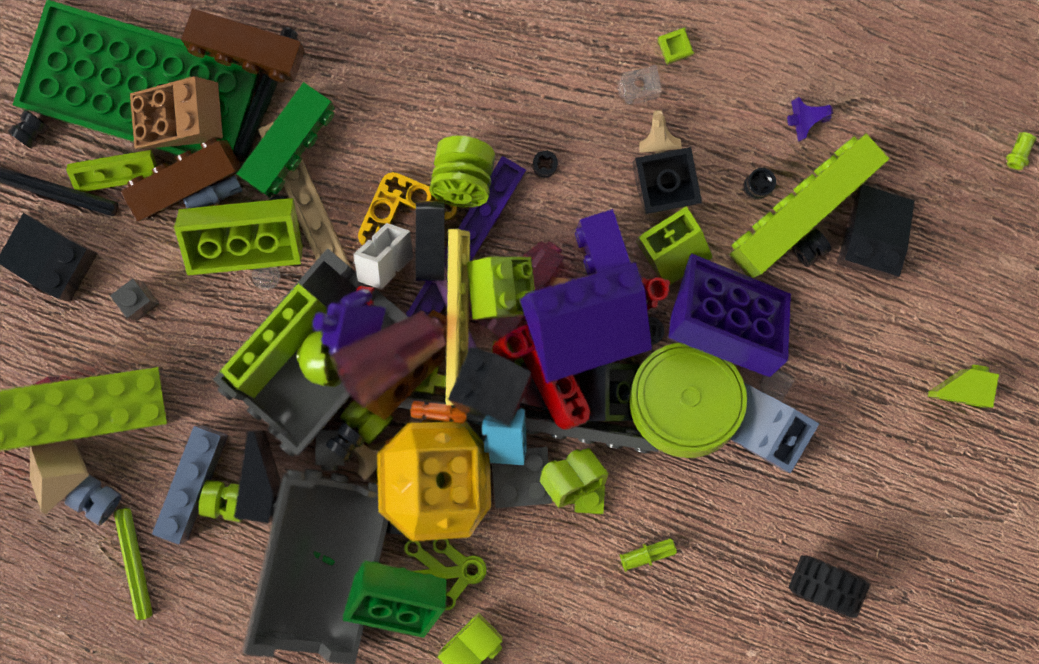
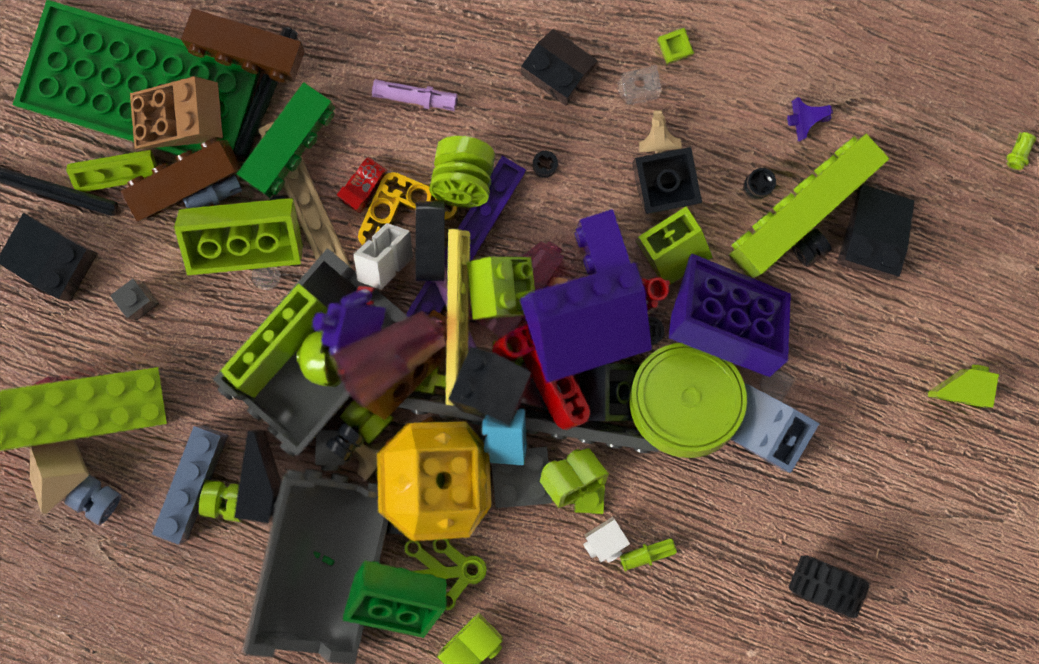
(28, 129): black wheel -> none
(133, 563): lime axle -> none
(362, 185): none -> red leg
(422, 96): none -> lavender pin
(437, 412): orange axle -> none
(557, 66): none -> black slope
(606, 541): none -> white brick

